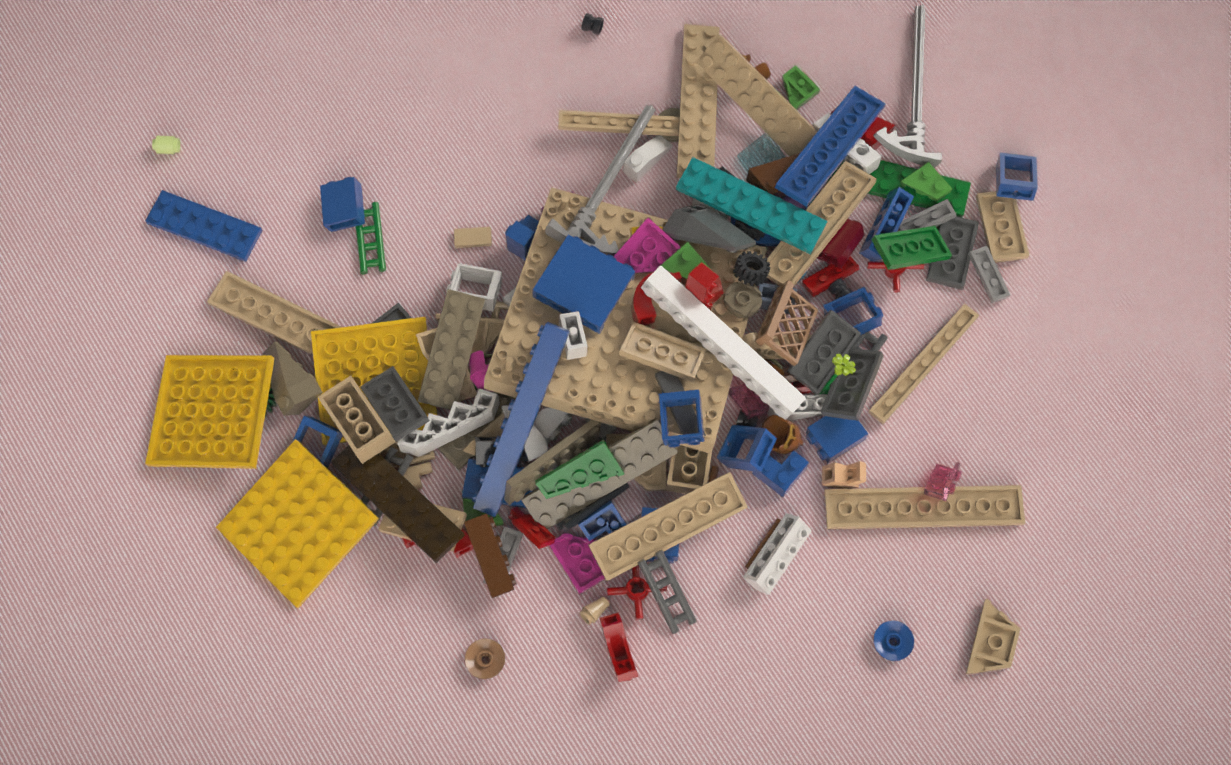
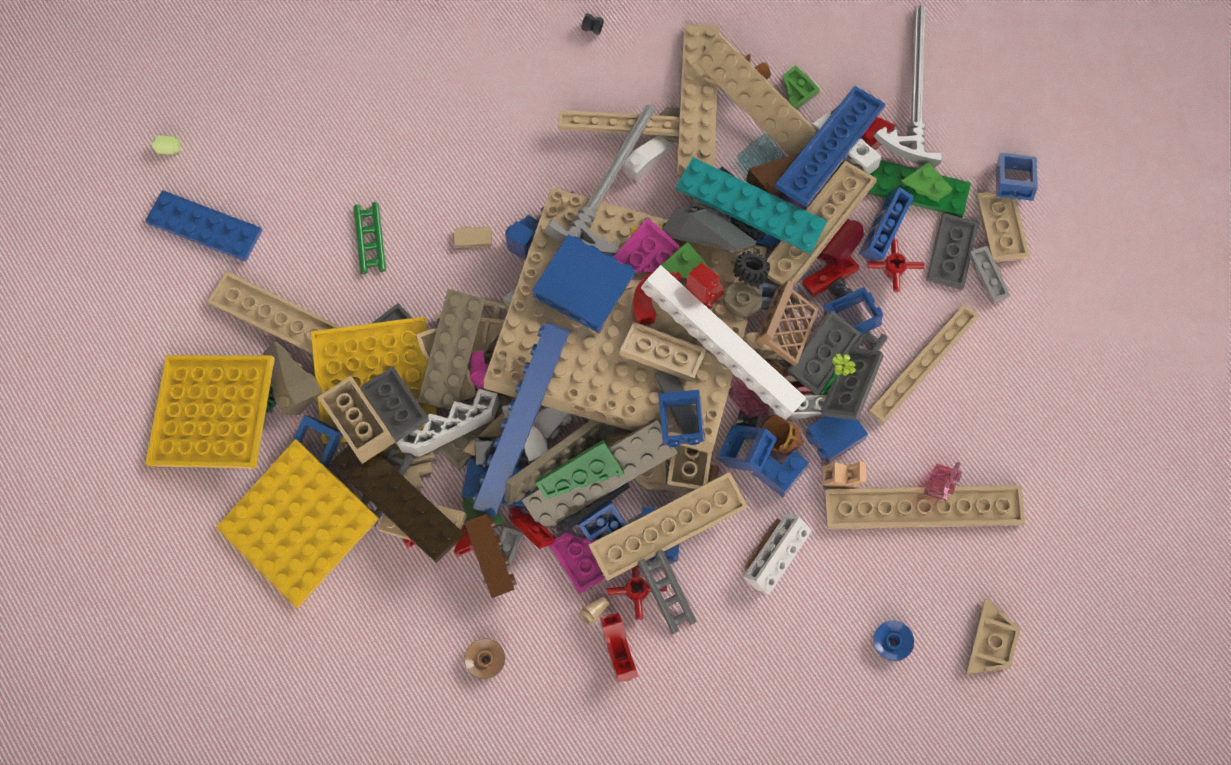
(342, 204): blue brick -> none
(478, 275): white window -> none
(576, 342): white brick -> none
(911, 247): green plate -> none
(932, 216): light grey plate -> none

